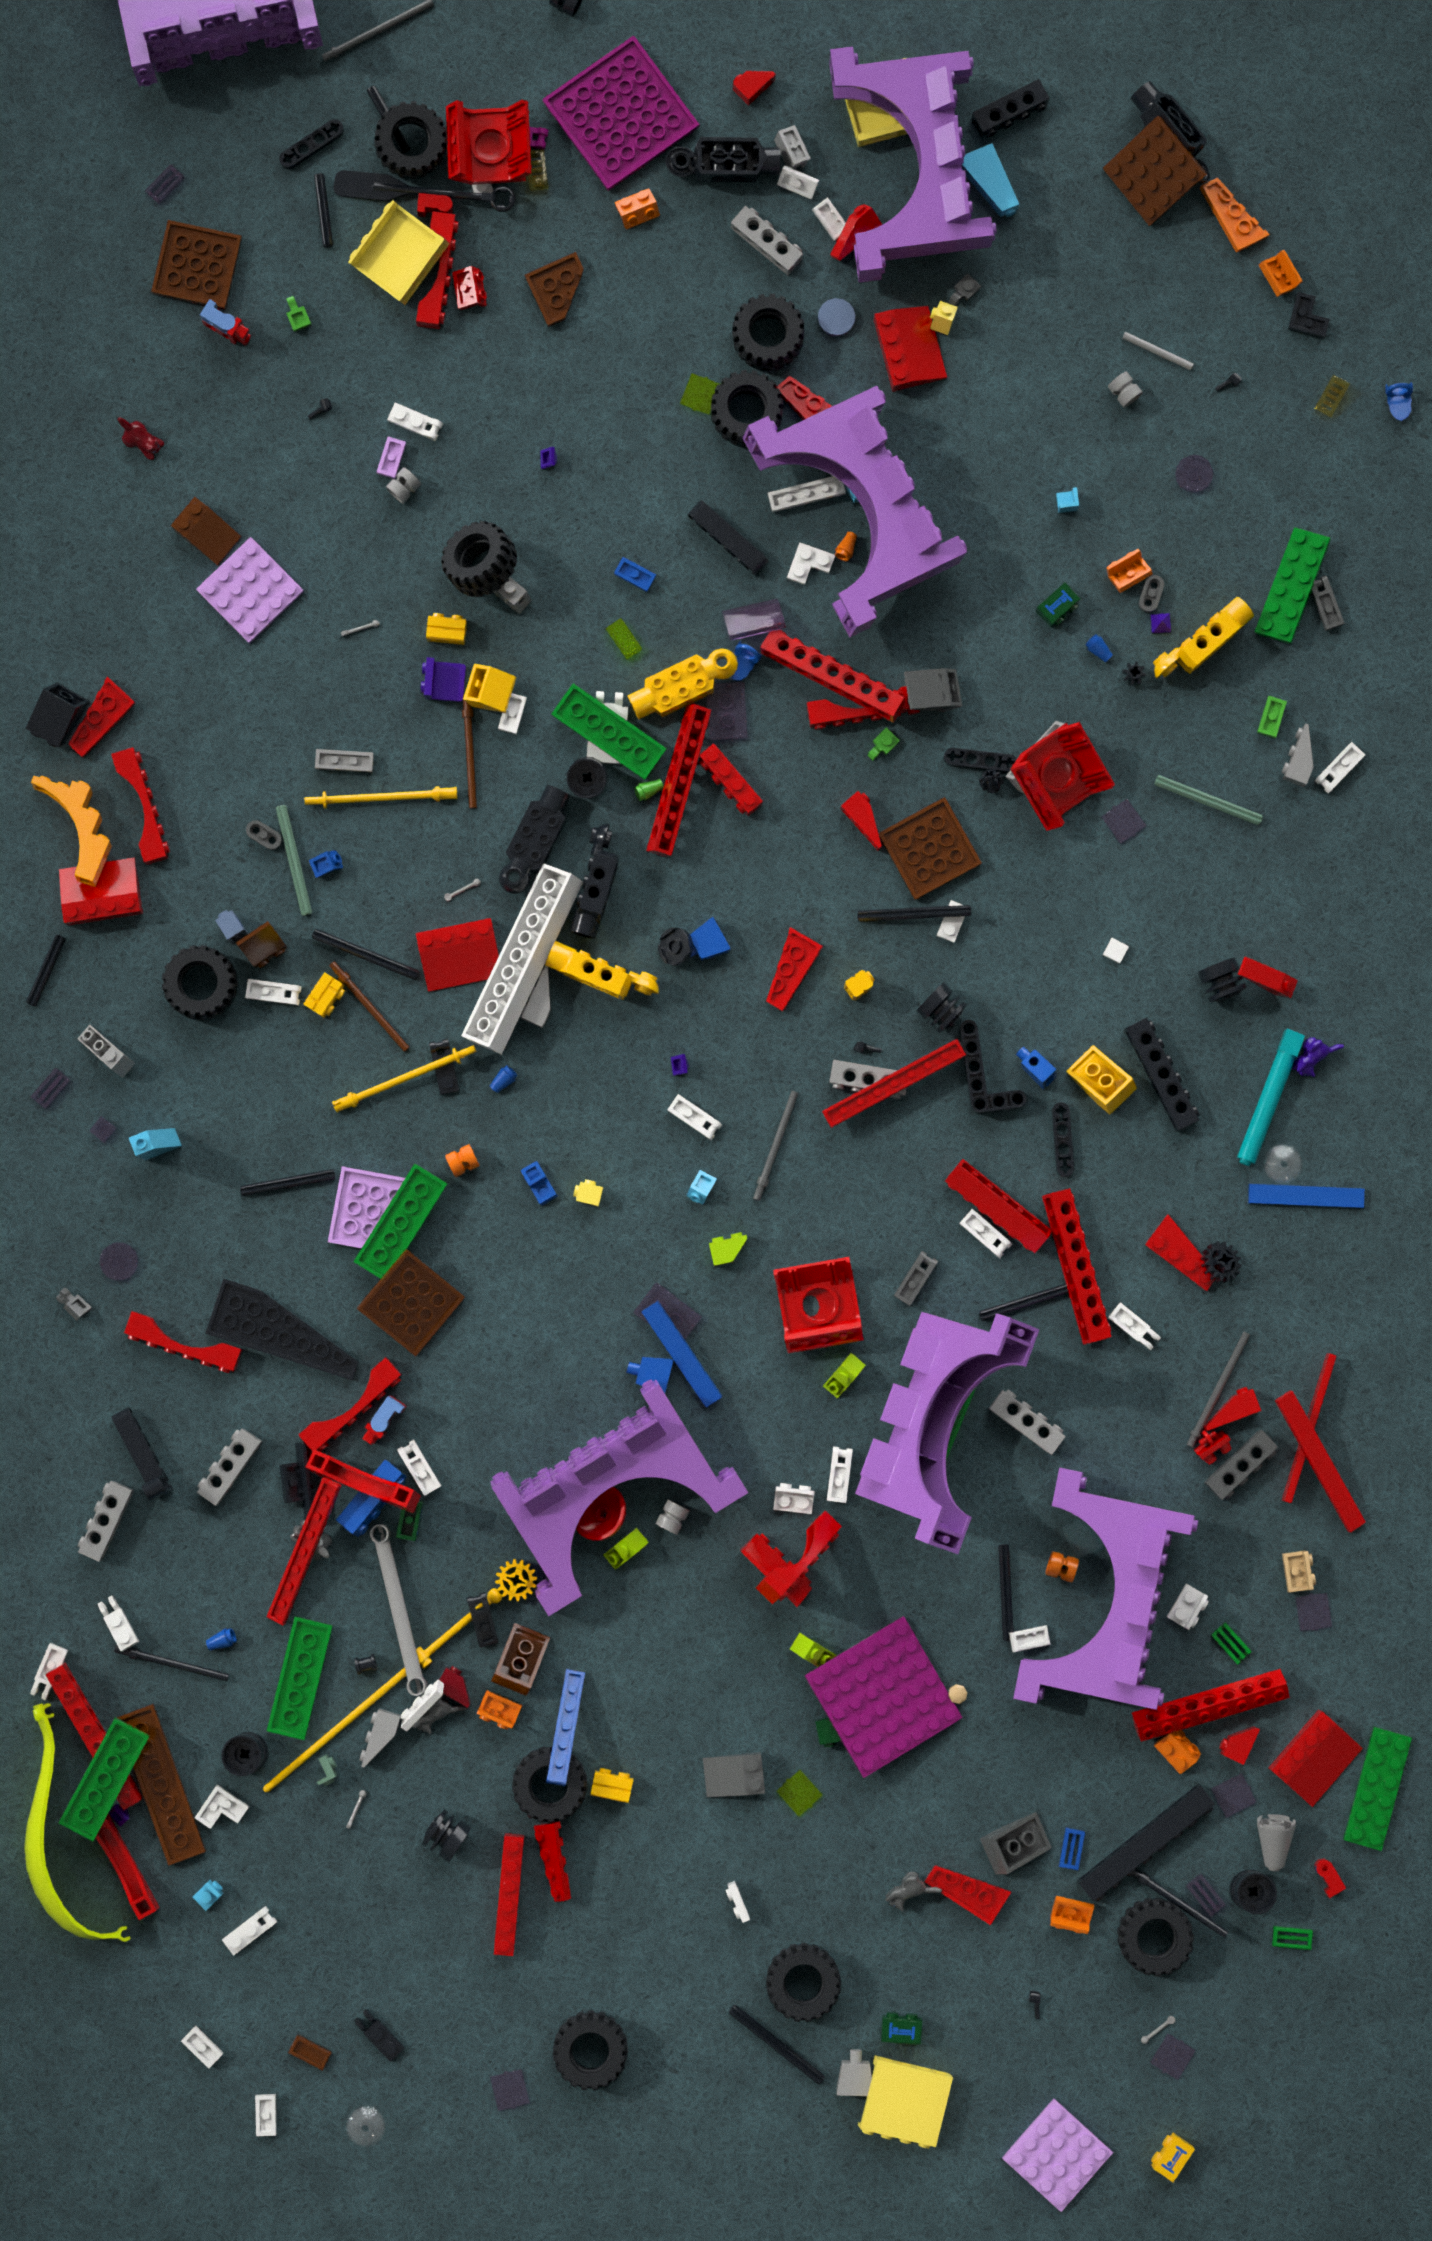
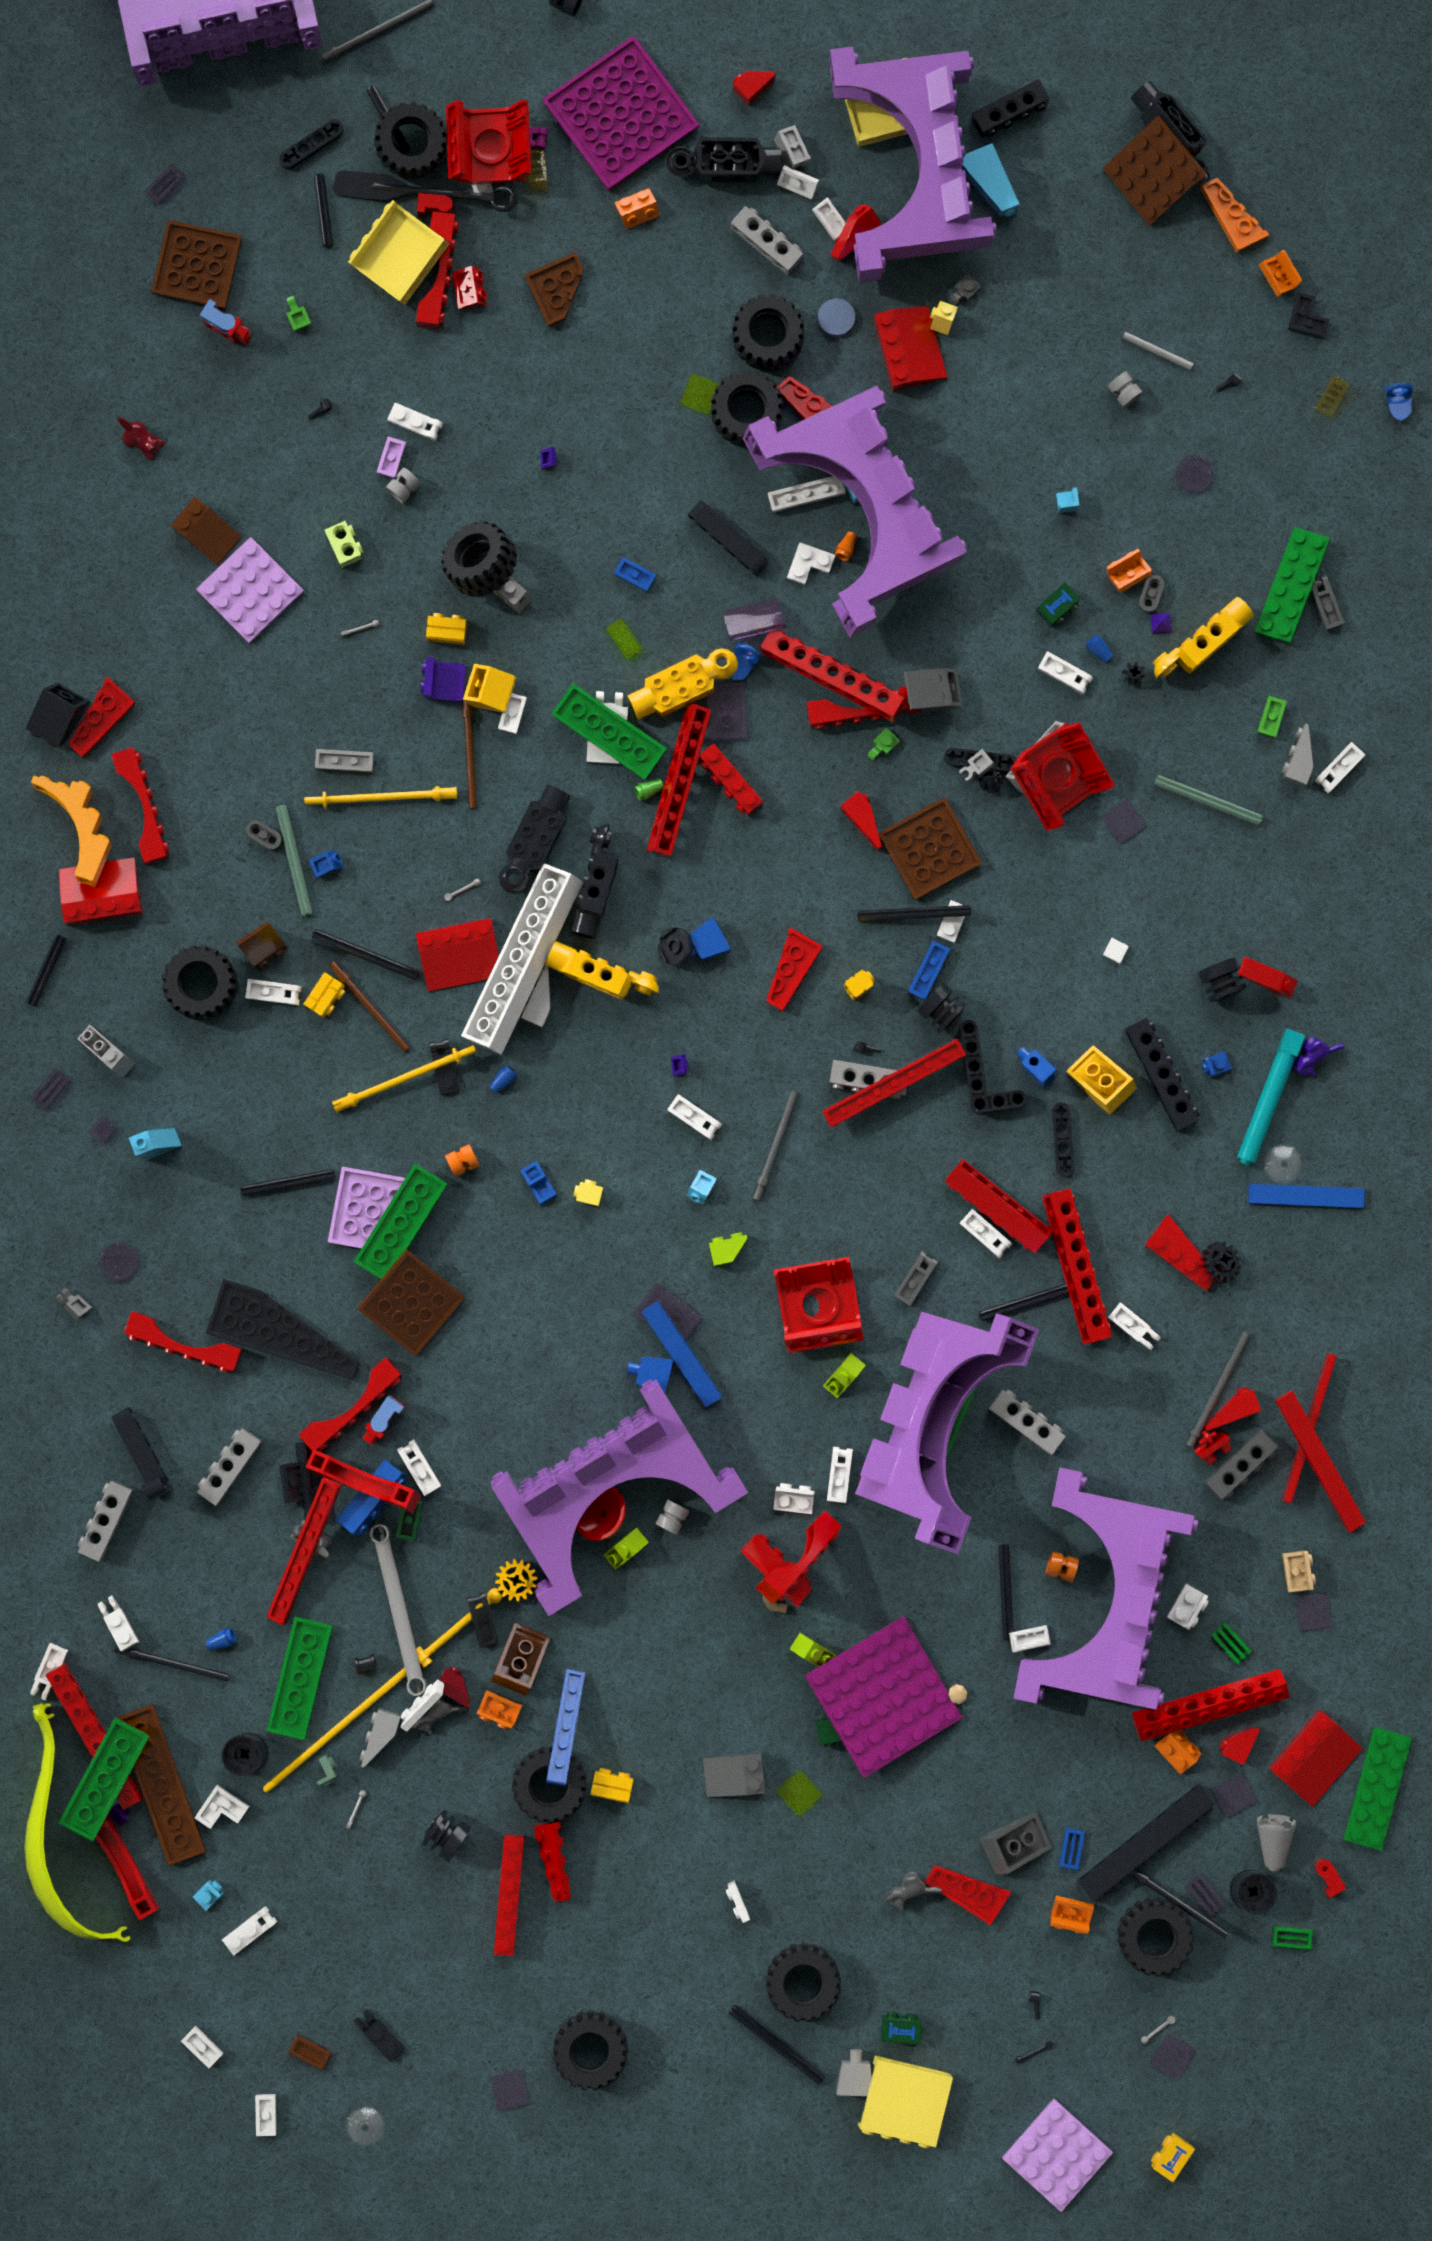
(231, 926): sand blue brick -> none
(341, 545): none -> yellowish green brick
(587, 788): black wheel -> none
(776, 1607): none -> dark tan arm
(928, 970): none -> blue plate
(979, 764): none -> light grey plate
(1019, 2059): none -> black hinge
(1064, 672): none -> white plate
(1216, 1064): none -> blue bracket

